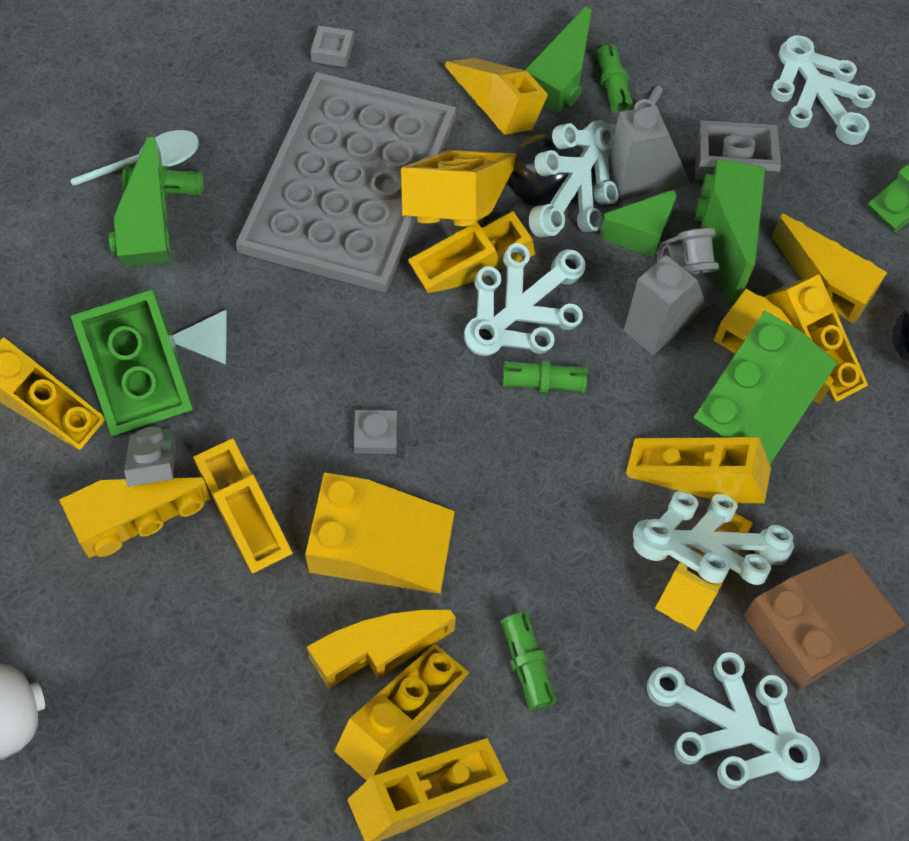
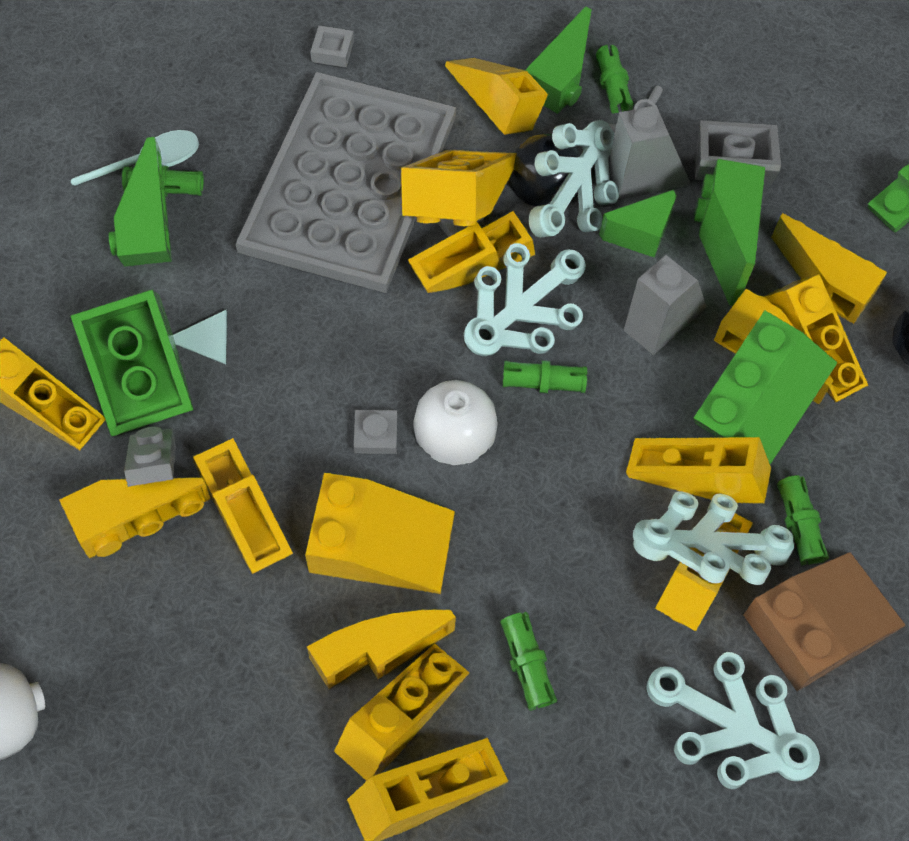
(455, 422): none -> white cylinder
(691, 251): light grey piece -> none
(799, 55): light aqua plant -> none
(802, 520): none -> bright green pin

